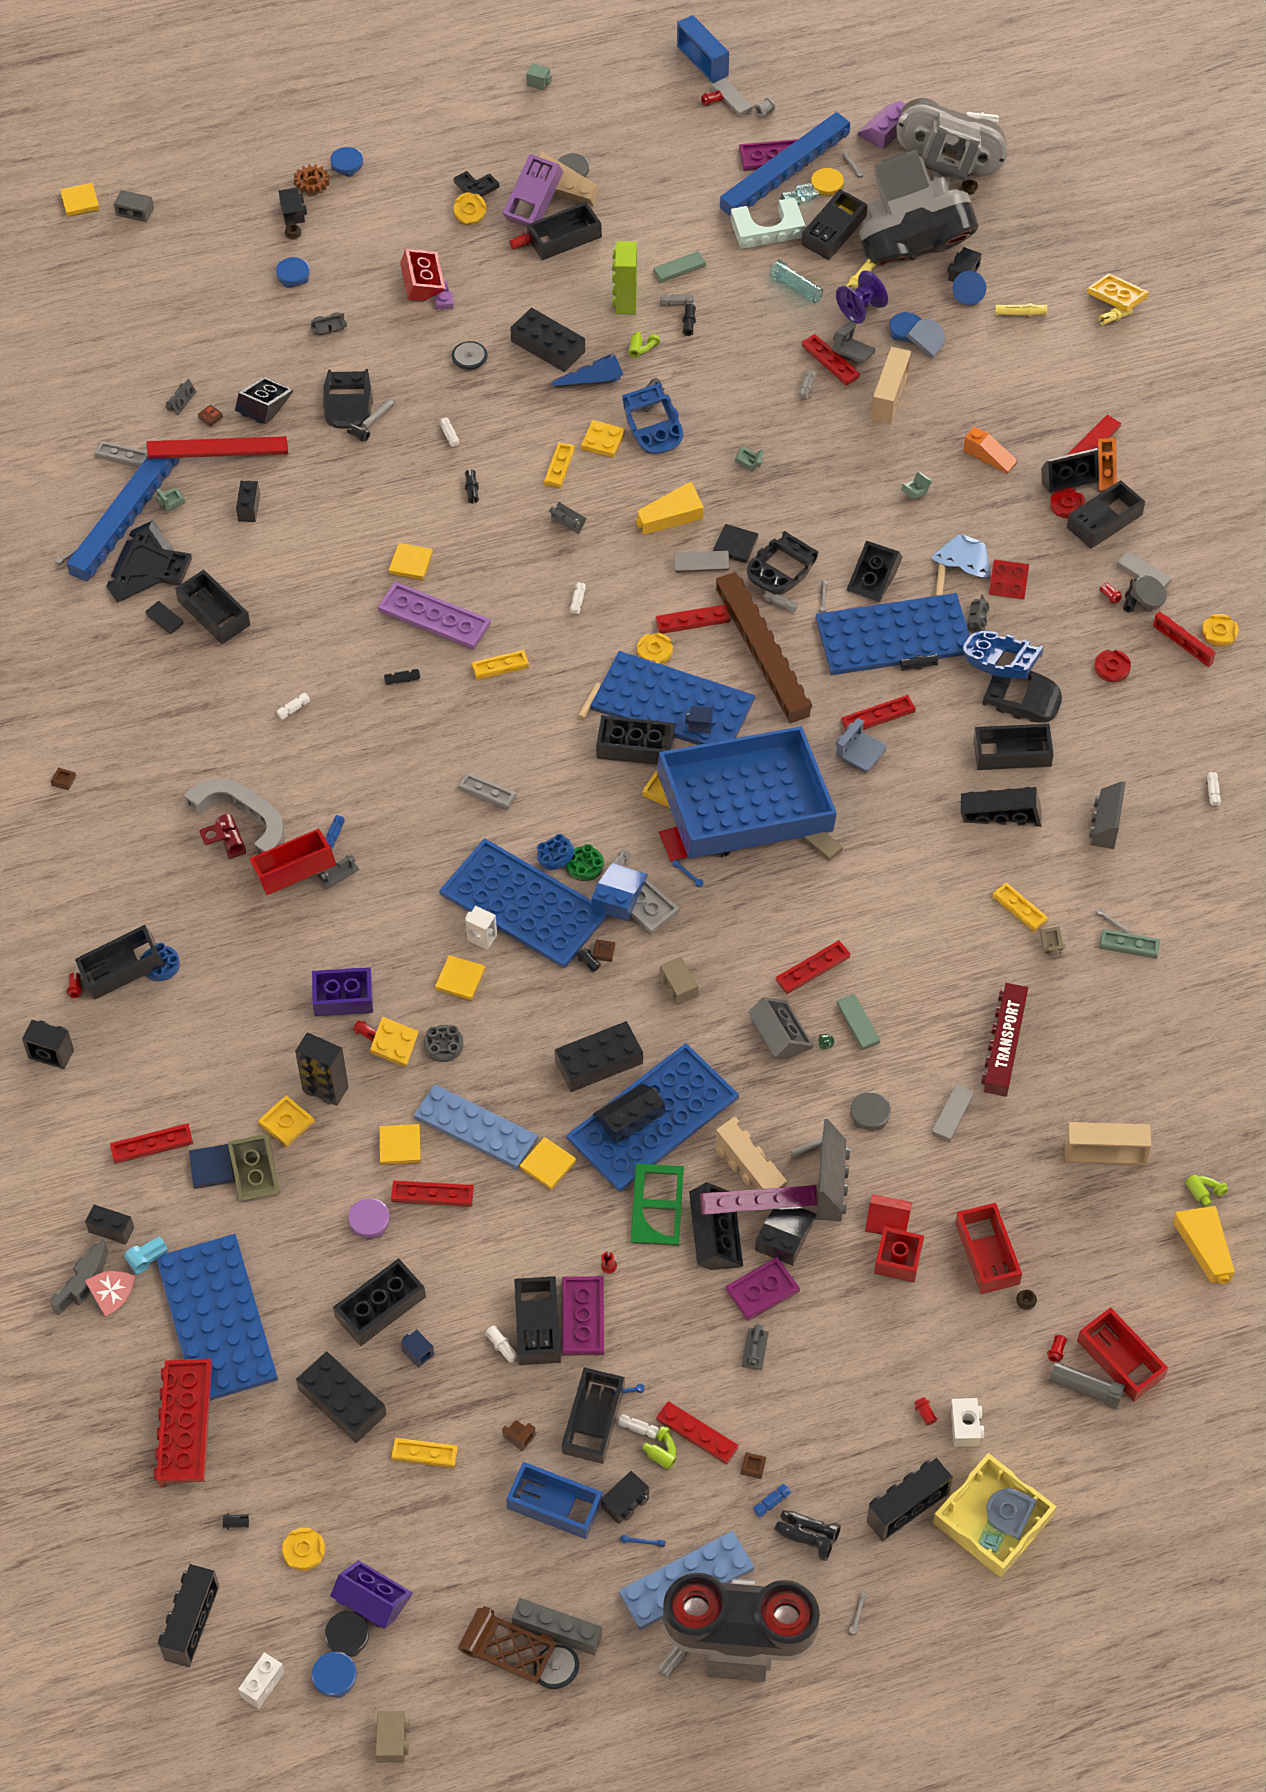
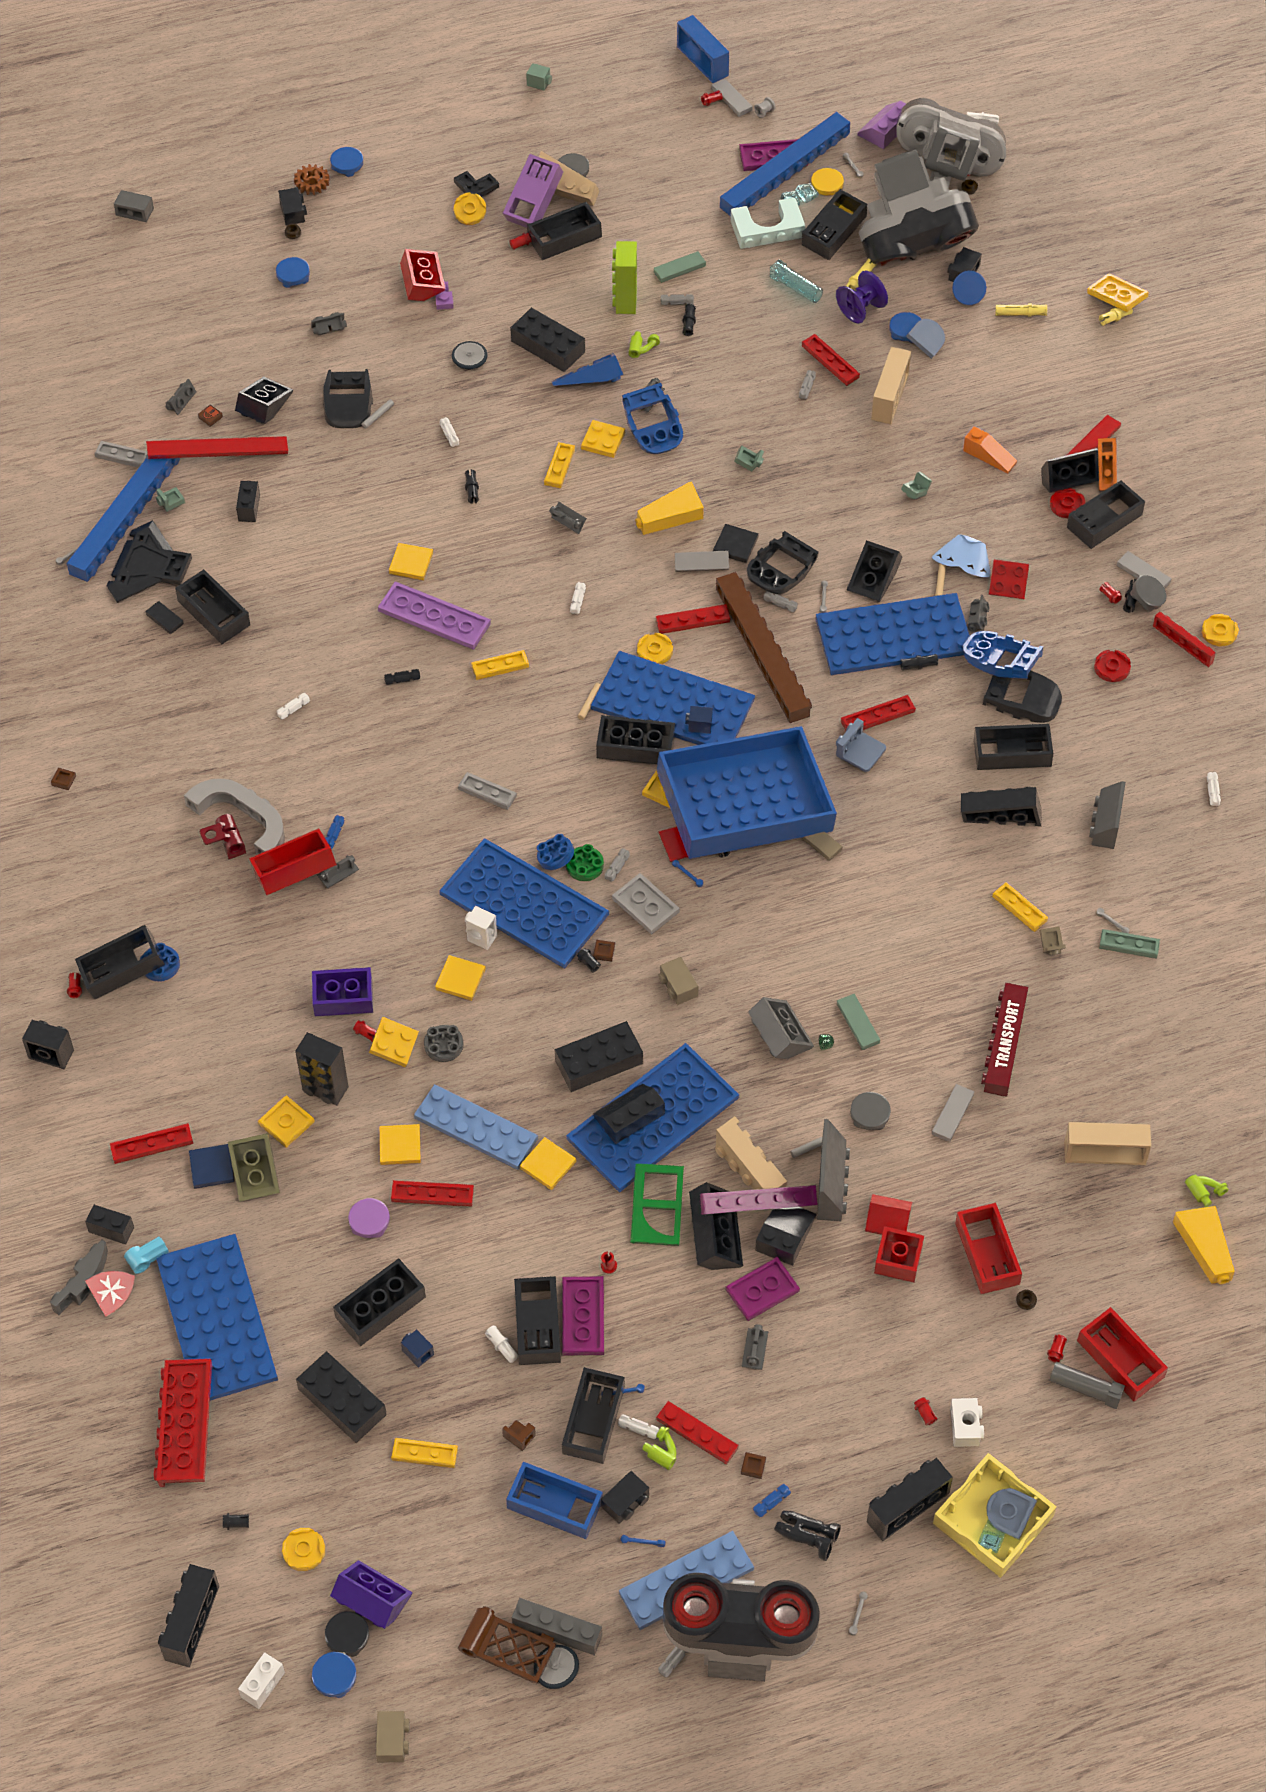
(79, 199): yellow tile -> none
(362, 433): black pin -> none
(618, 891): blue slope -> none
(813, 967): red plate -> none
(849, 347): dark grey bracket -> none

